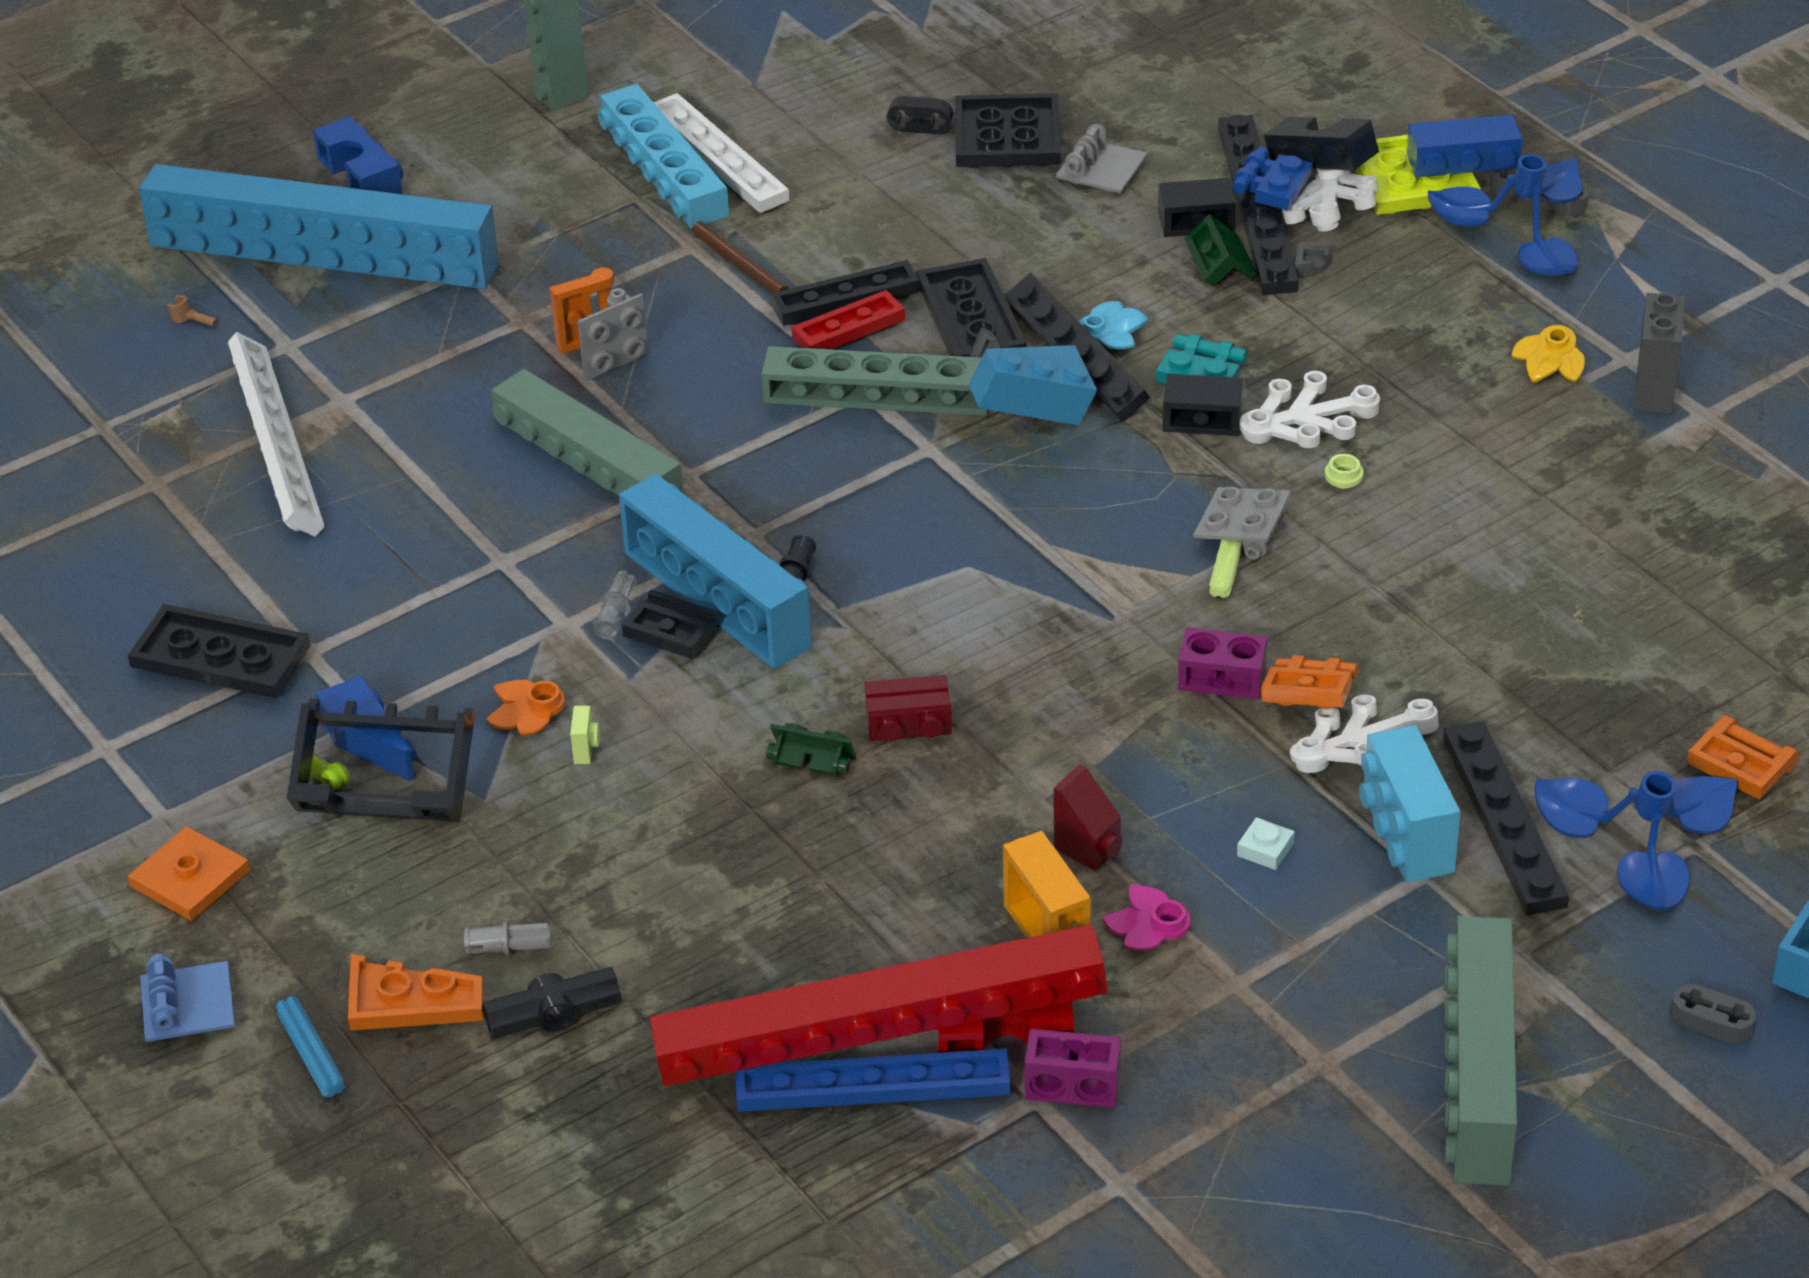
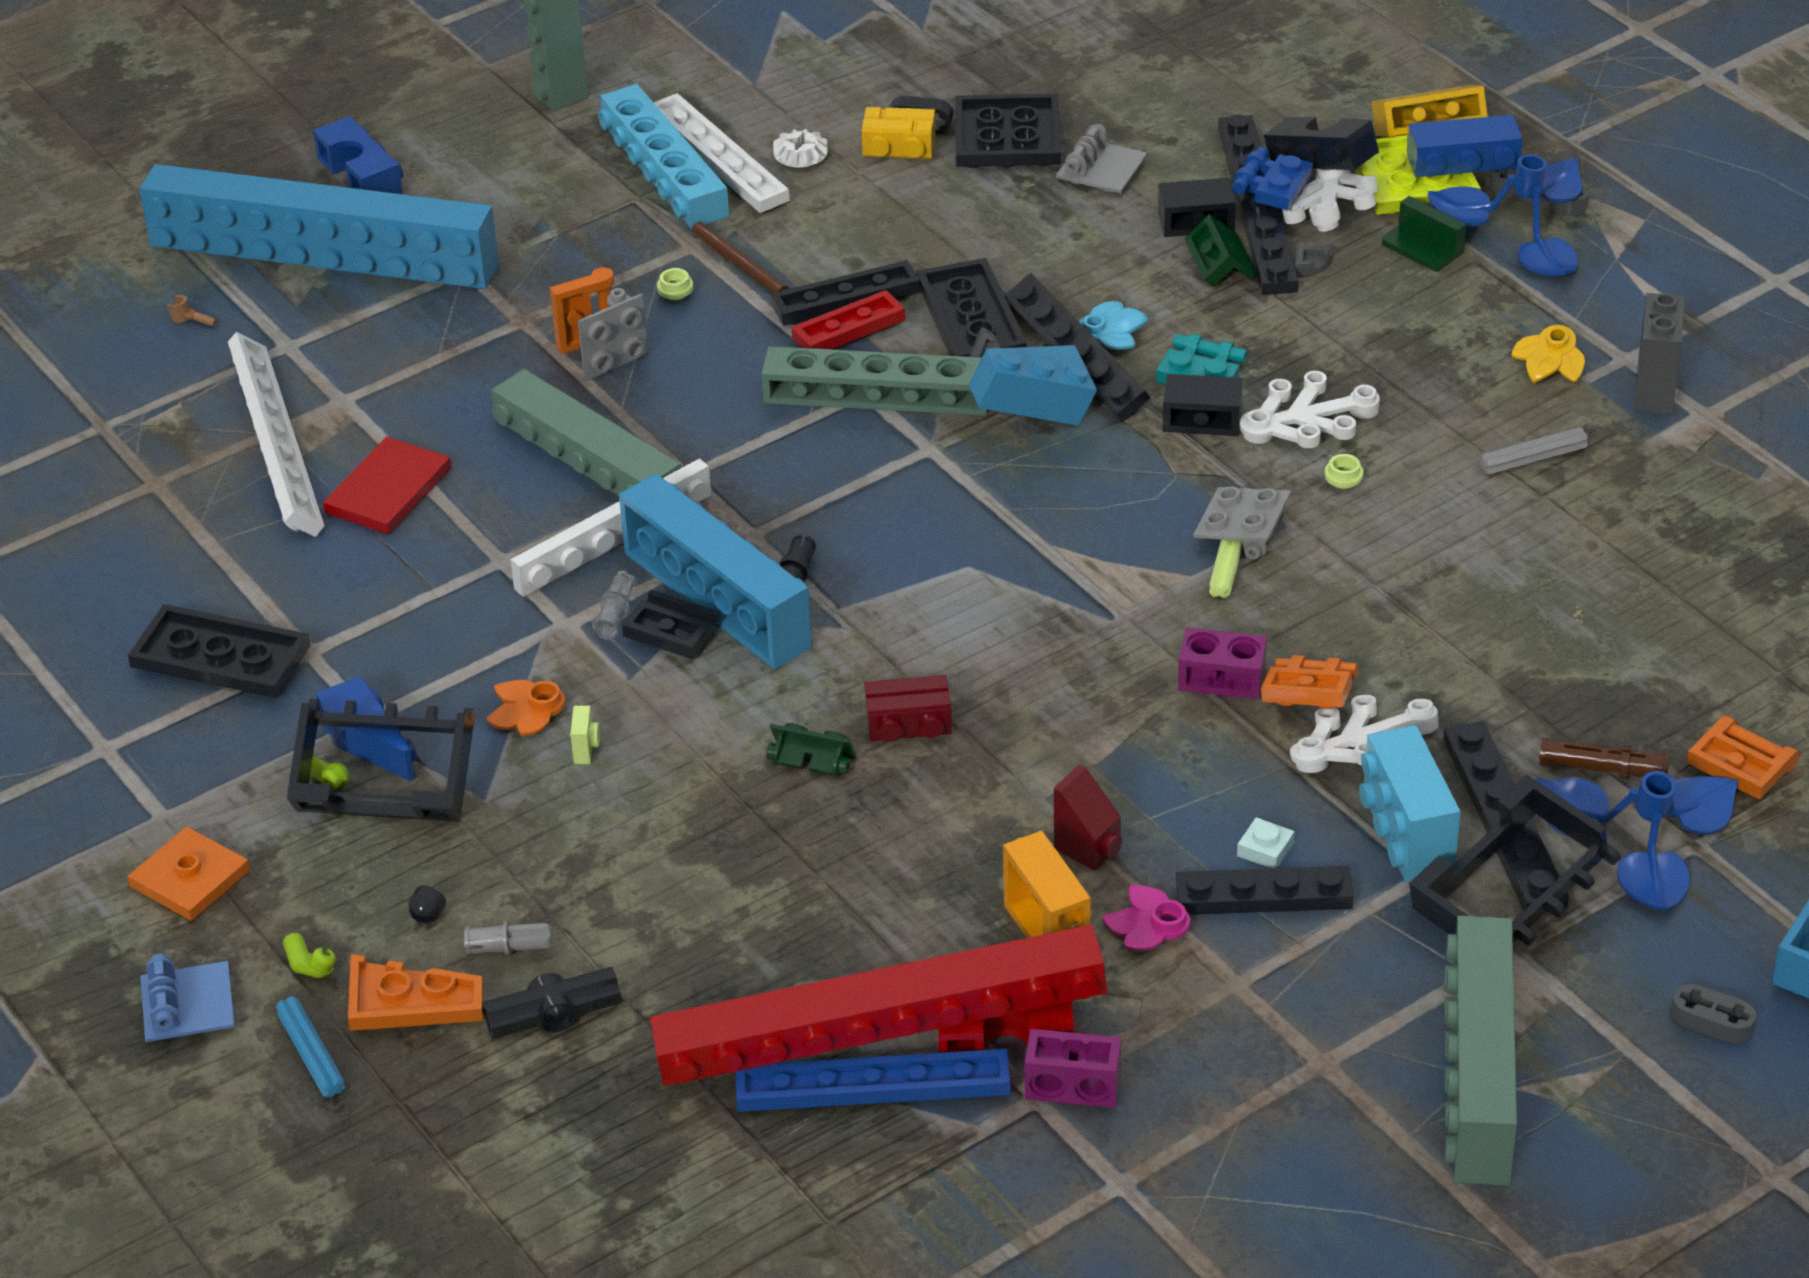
(310, 964): none -> lime arm
(387, 485): none -> red tile
(426, 904): none -> black hinge
(593, 536): none -> white plate
(674, 284): none -> yellowish green plate
(810, 152): none -> white gear
(898, 132): none -> yellow brick
(1265, 890): none -> black plate
(1395, 113): none -> yellow brick
(1426, 235): none -> dark green panel
(1515, 809): none -> black hinge
(1533, 451): none -> light grey axle
(1604, 759): none -> reddish brown pin

